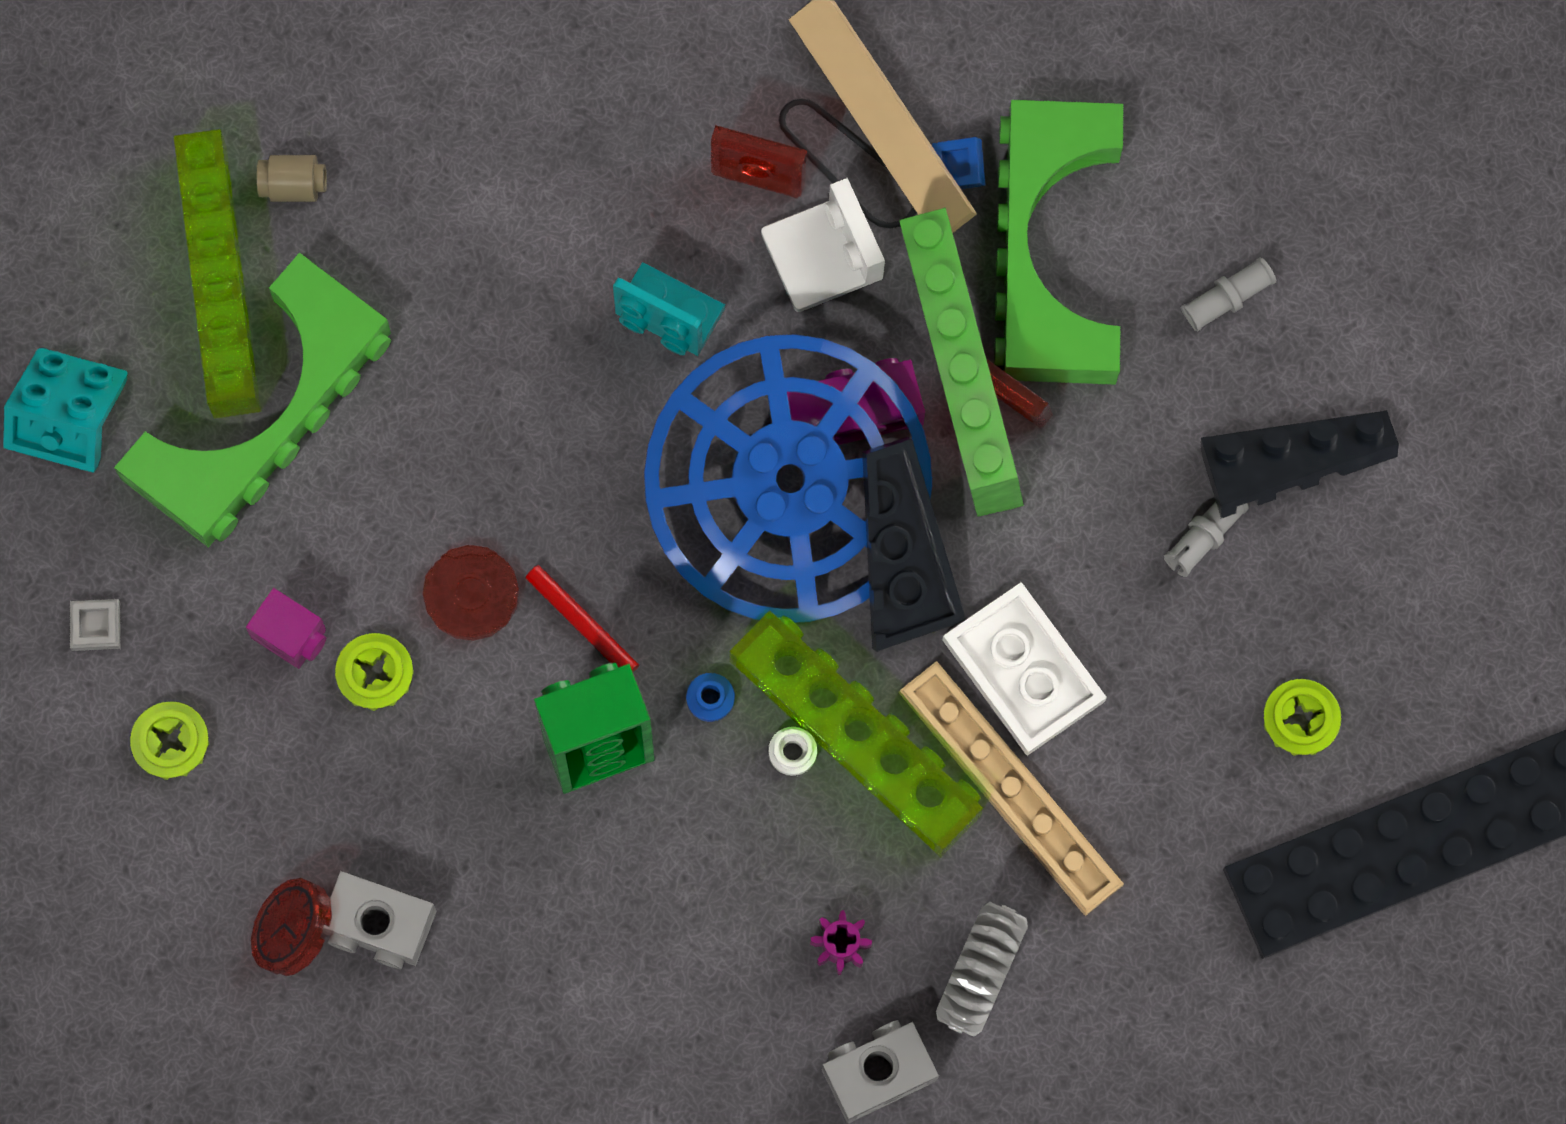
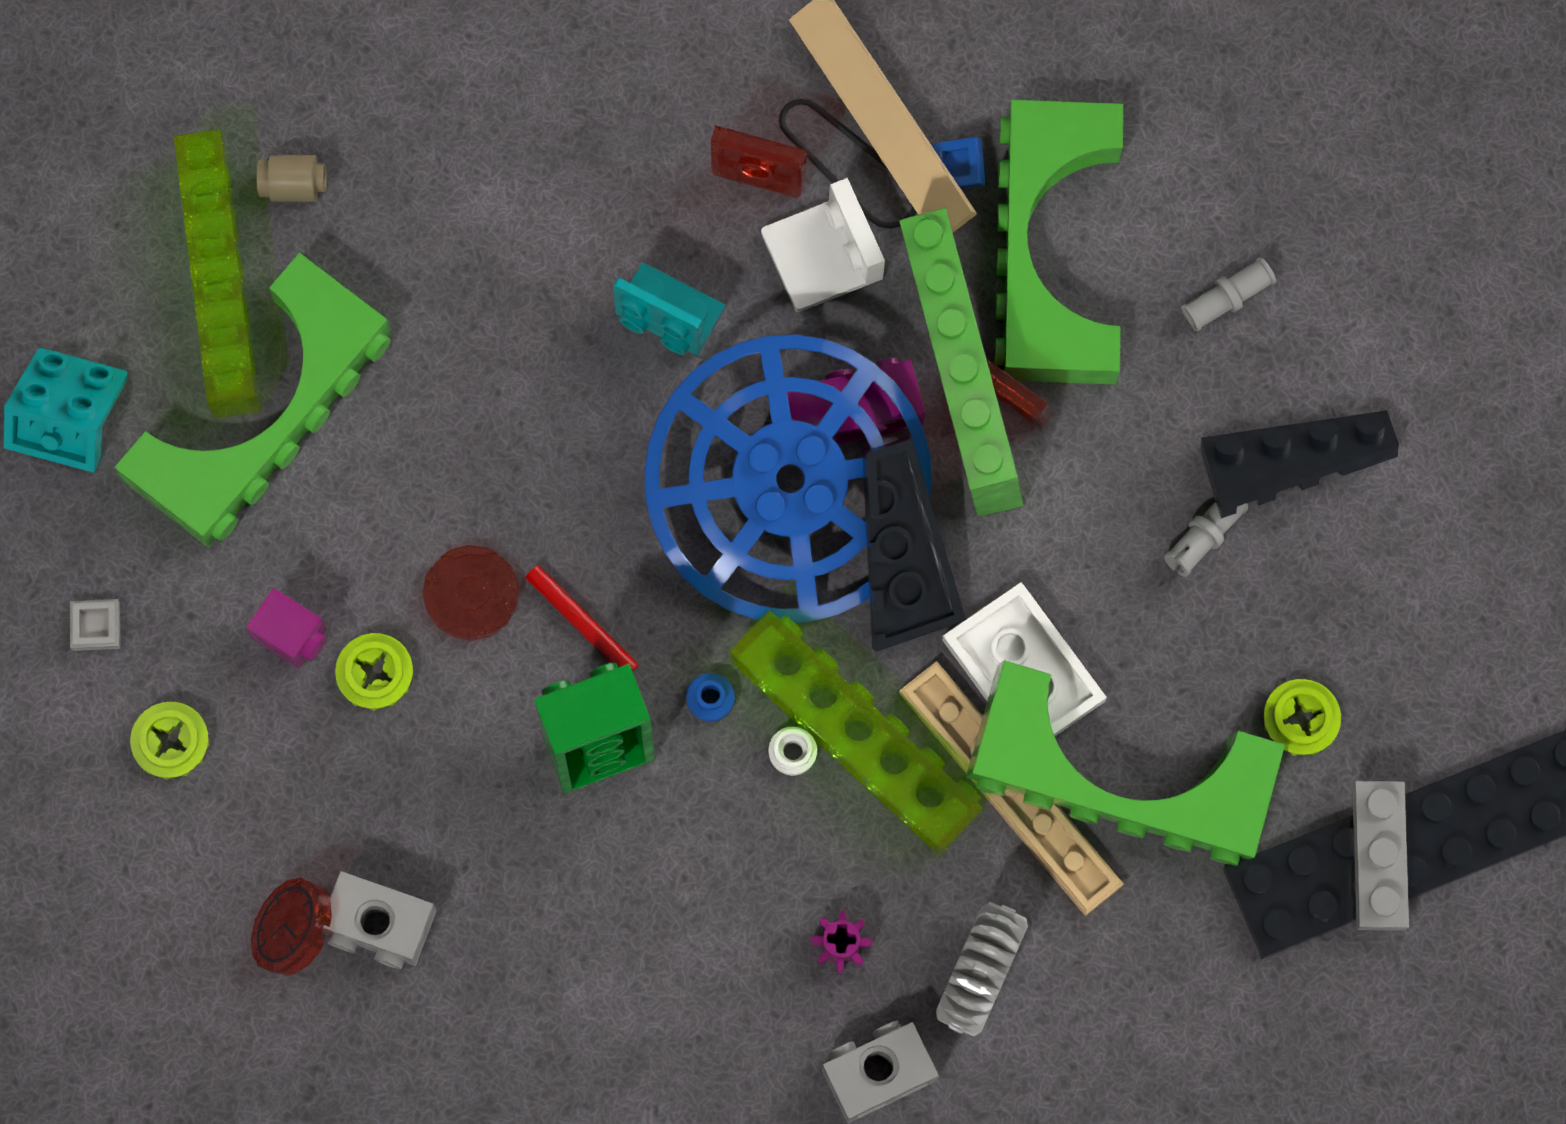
(1021, 755): none -> bright green arch
(1380, 855): none -> light grey plate

